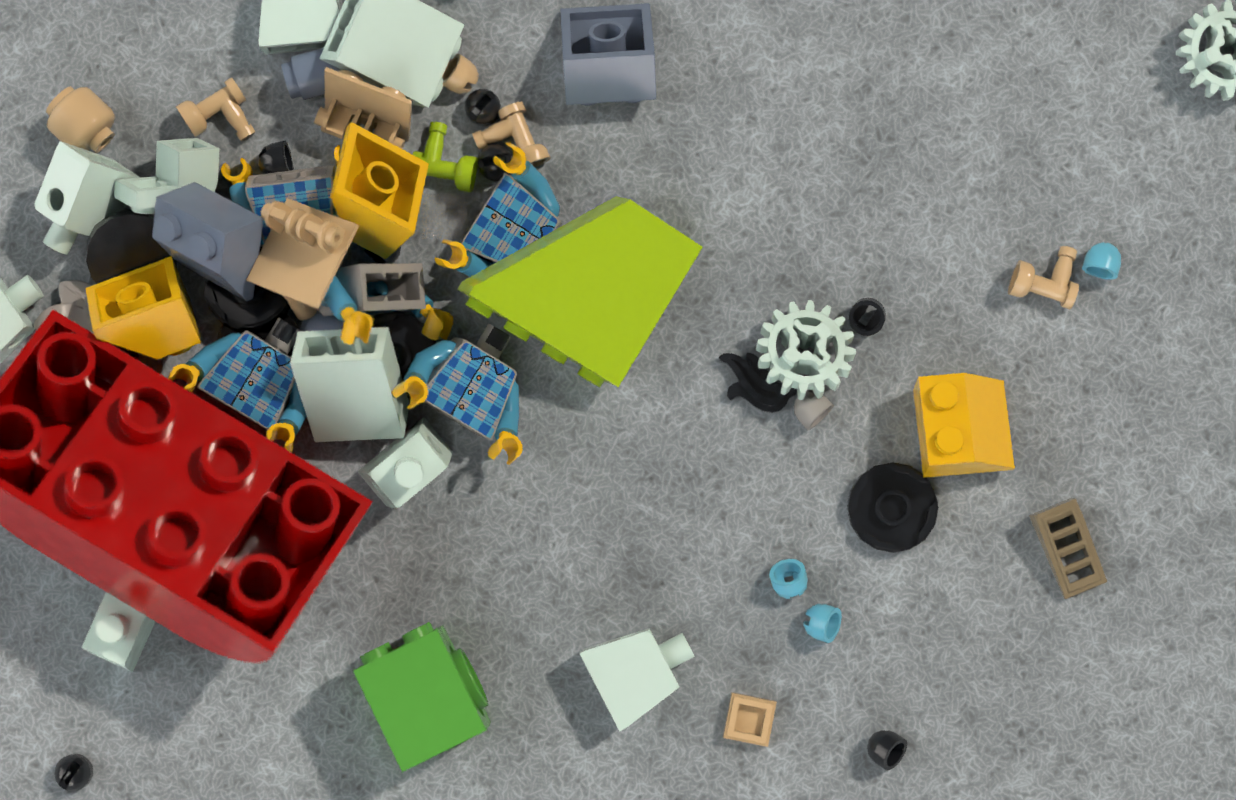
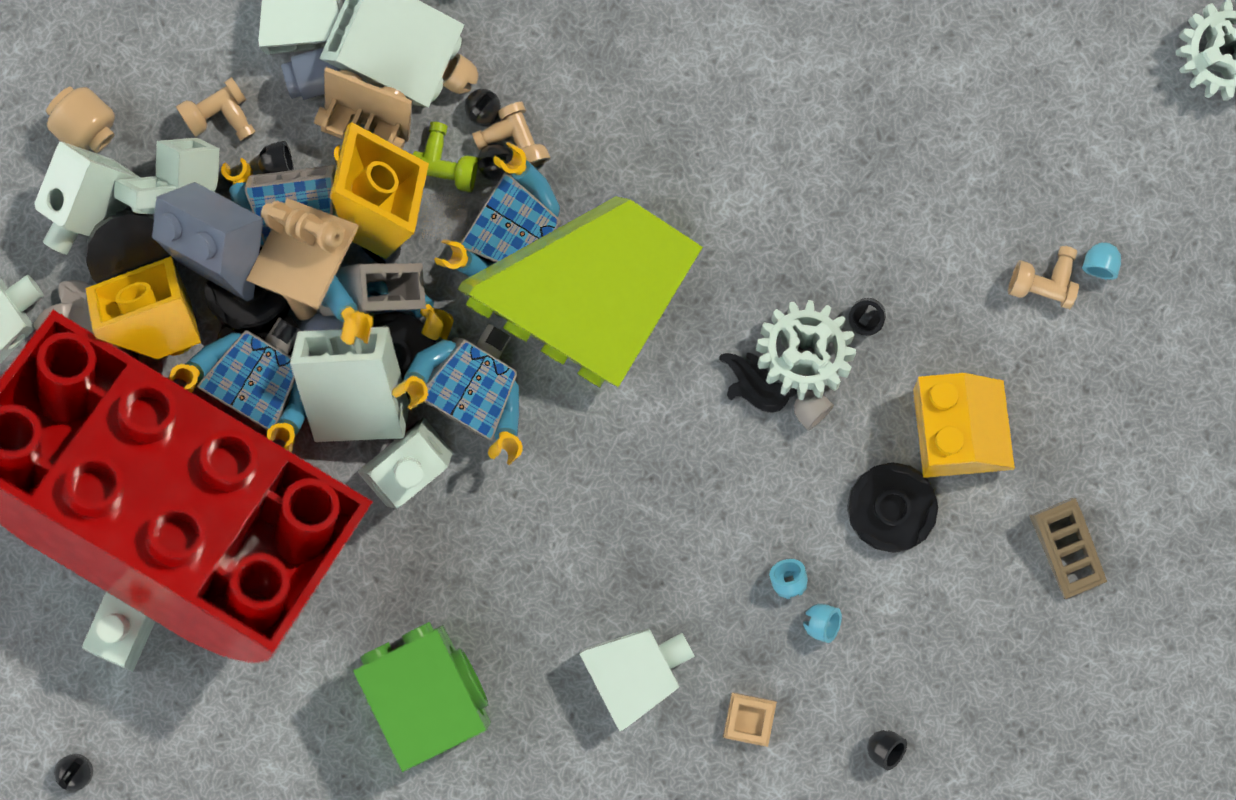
(608, 54): sand blue slope -> none

